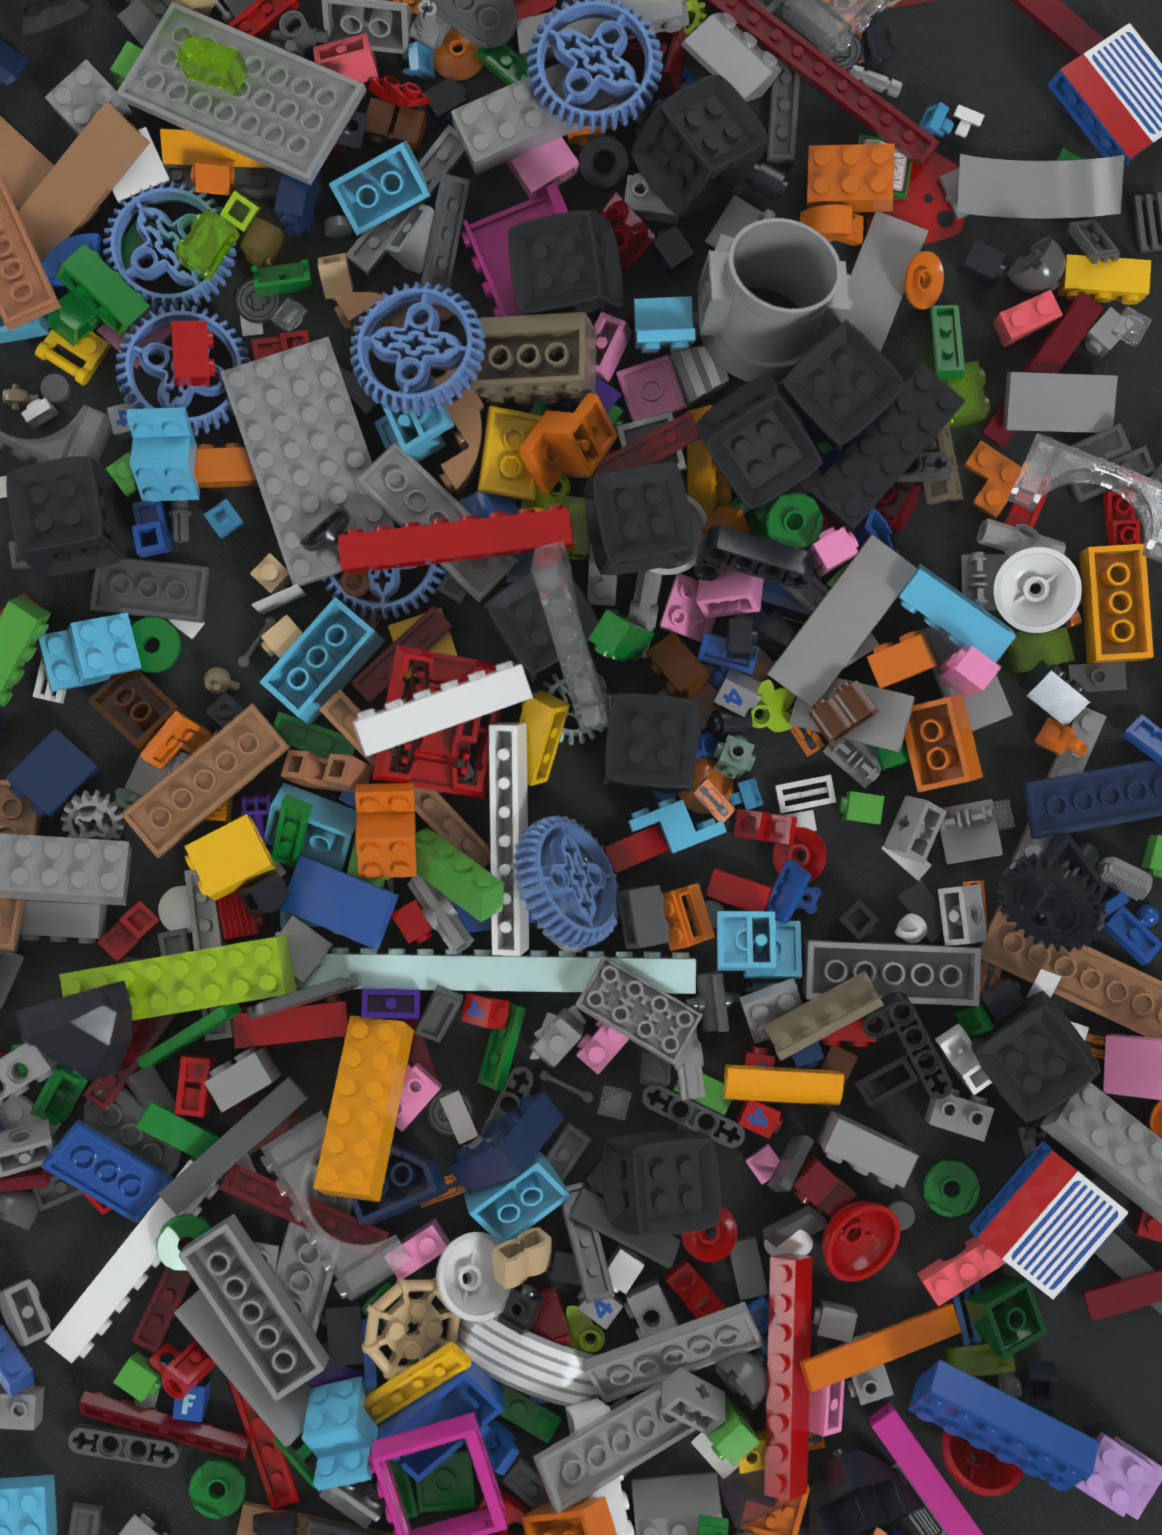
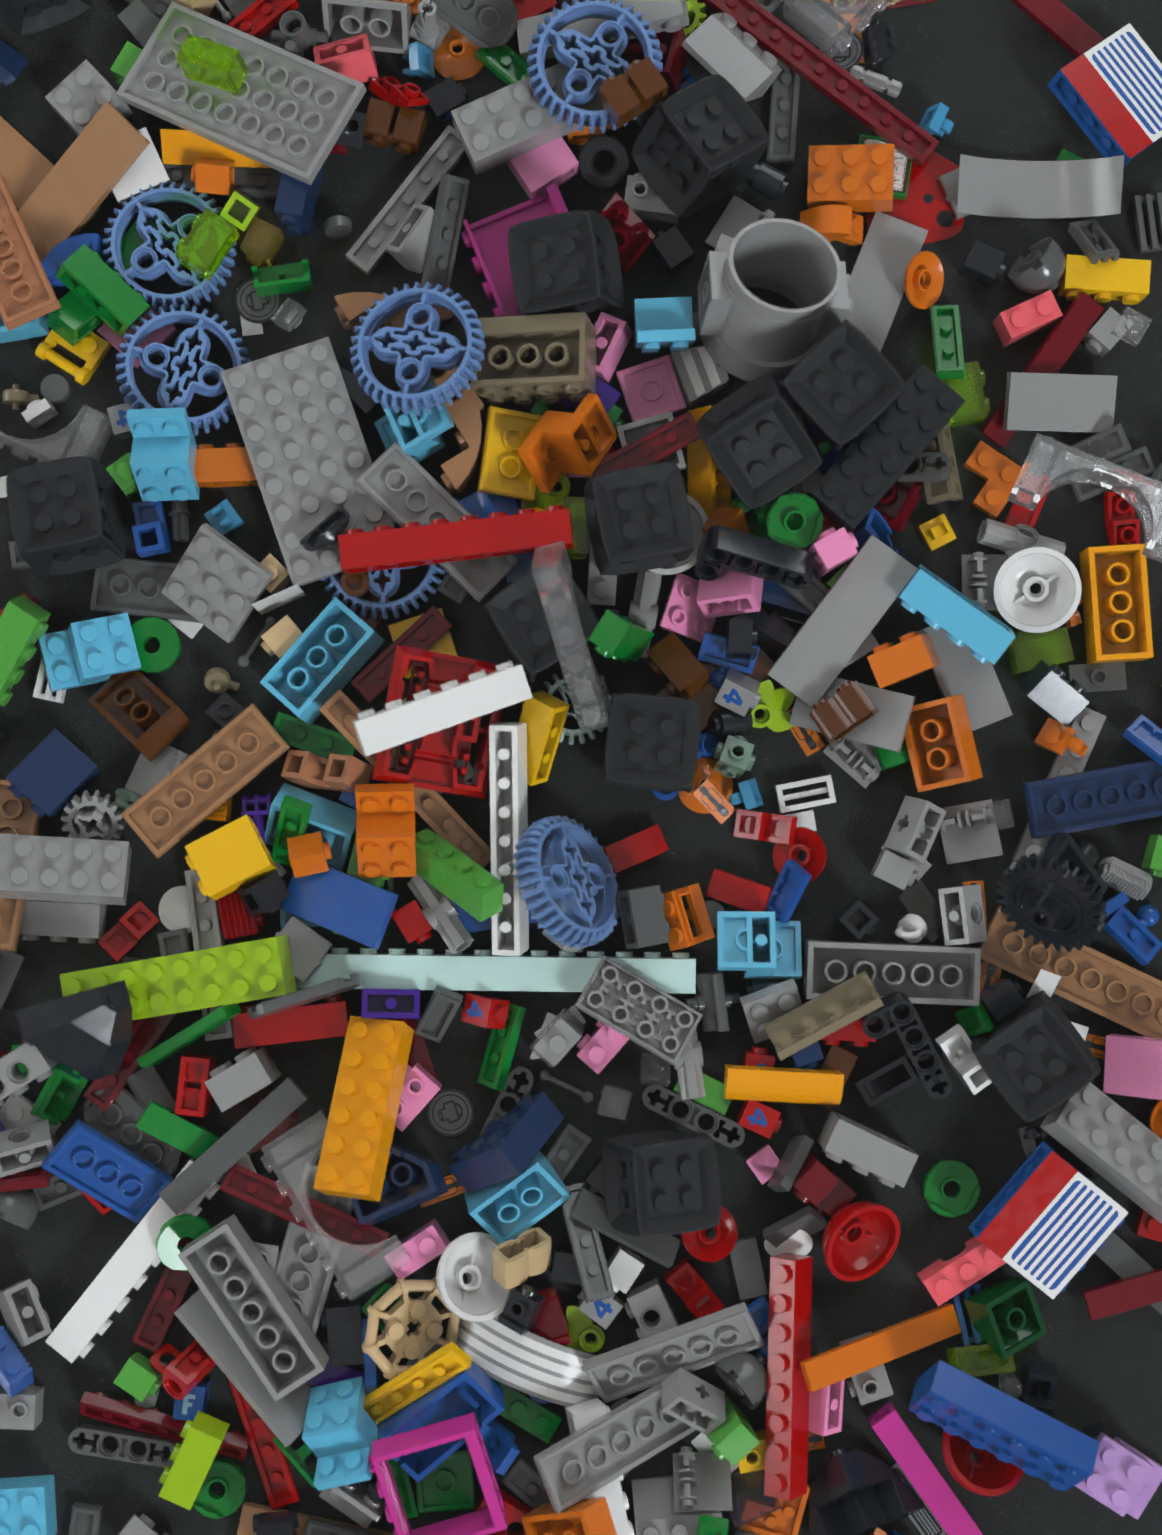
(175, 734): orange plate -> none
(190, 353): red brick -> none
(192, 1459): none -> lime brick
(217, 582): none -> light grey plate
(268, 346): red slope -> none
(308, 854): none -> orange brick
(335, 275): tan brick -> none
(381, 188): medium azure slope -> none
(458, 1117): white sticker -> none
(632, 92): none -> reddish brown piece
(676, 825): medium azure bracket -> none
(701, 1482): none -> light grey hinge
(809, 905): blue plate -> none
(834, 1320): light grey brick -> none
(862, 807): bright green brick -> none
(894, 869): none -> light grey brick
(903, 1212): dark grey tile -> none
(936, 532): none -> yellow tile
(960, 1114): light grey brick -> none
(967, 118): white tile -> none
(968, 671): bright pink brick -> none

